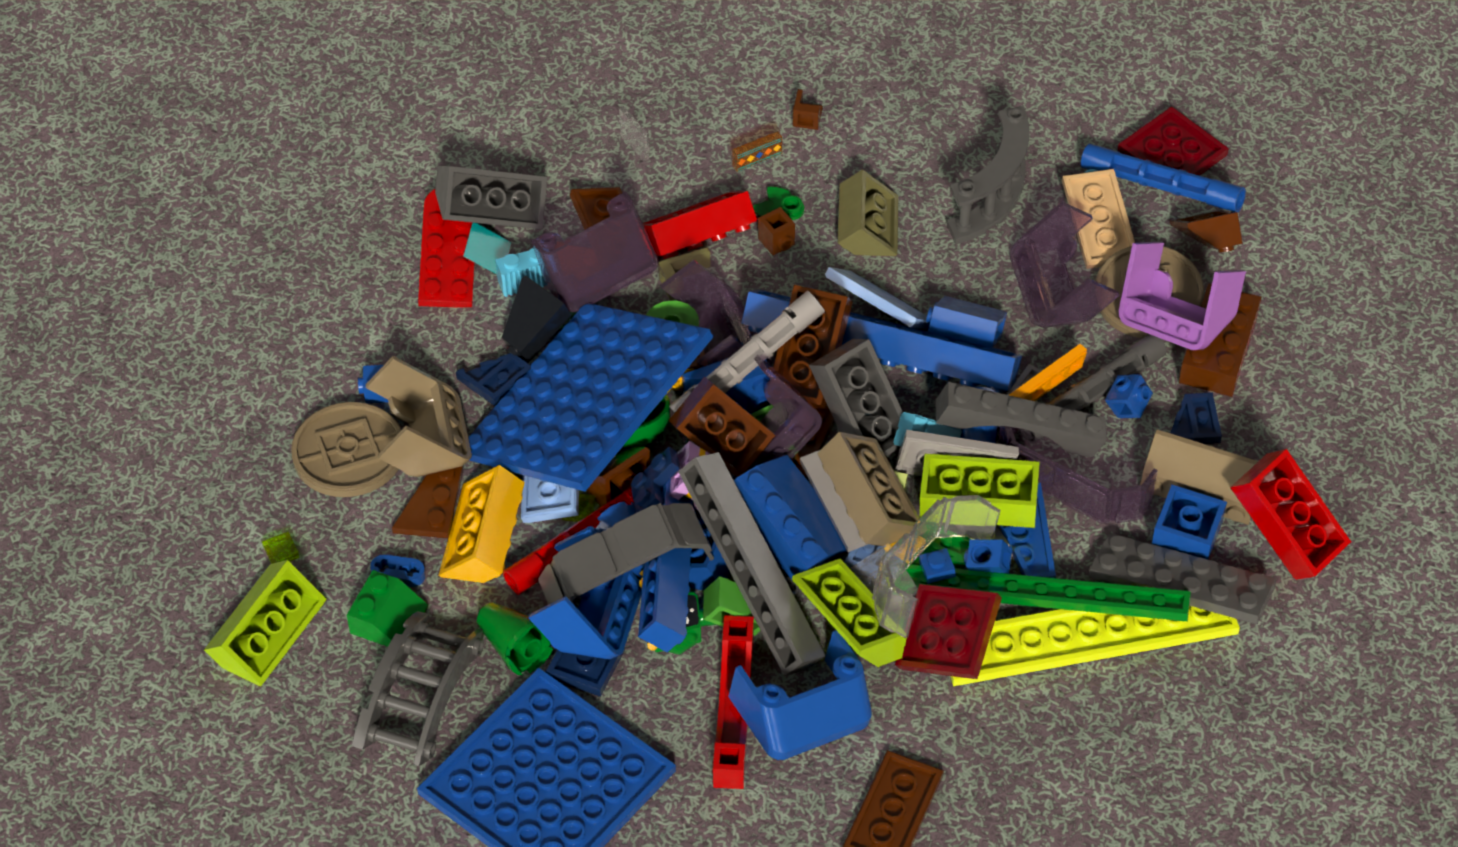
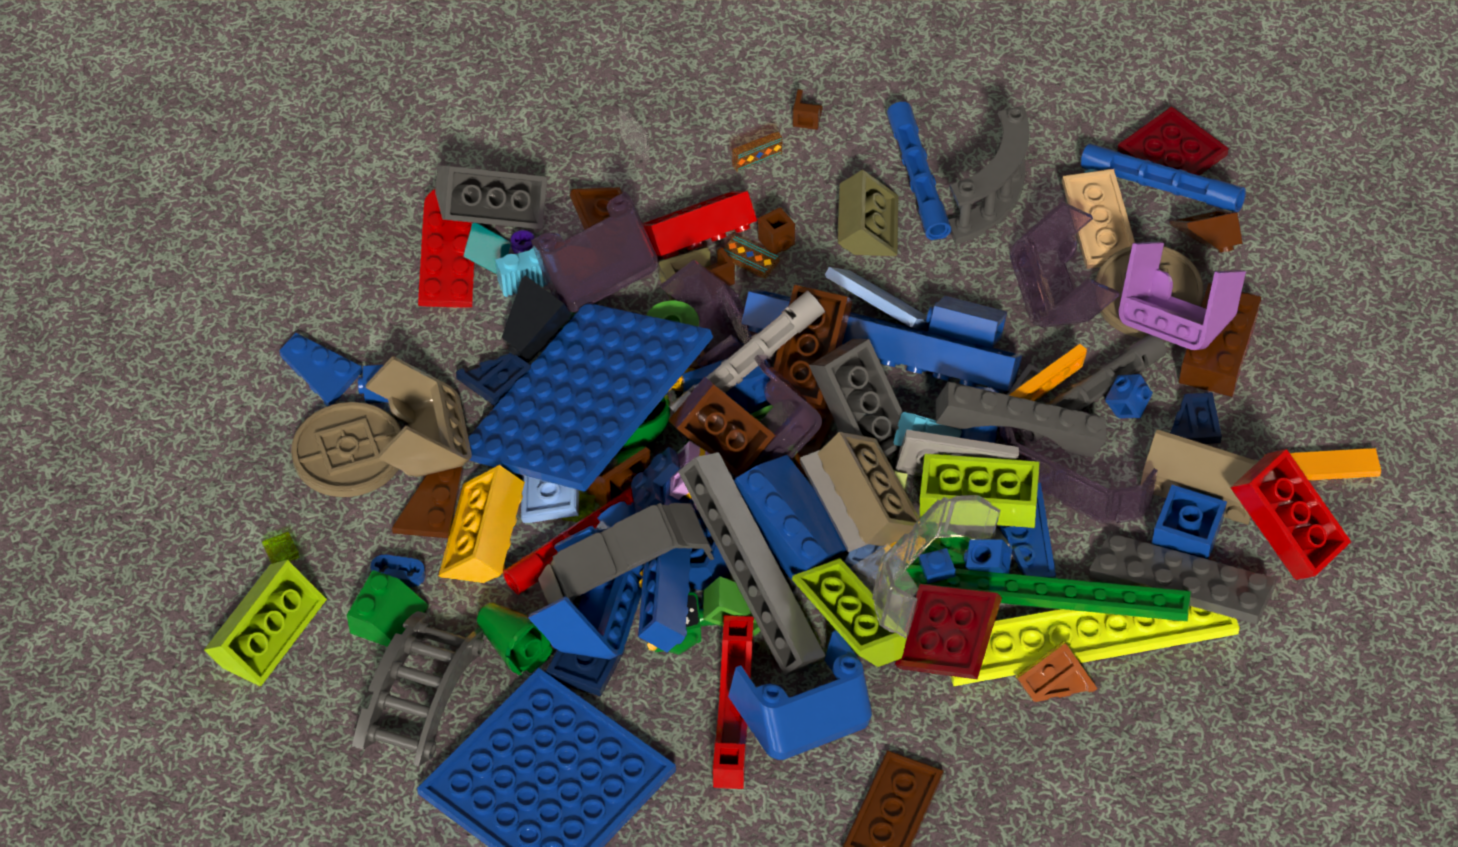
(321, 368): none -> blue wing
(519, 236): none -> dark purple bush
(724, 268): none -> reddish brown panel
(751, 257): none -> clear orange tile
(781, 198): green plate -> none
(922, 182): none -> blue piece
(1055, 675): none -> dark orange wing
(1338, 464): none -> light orange tile

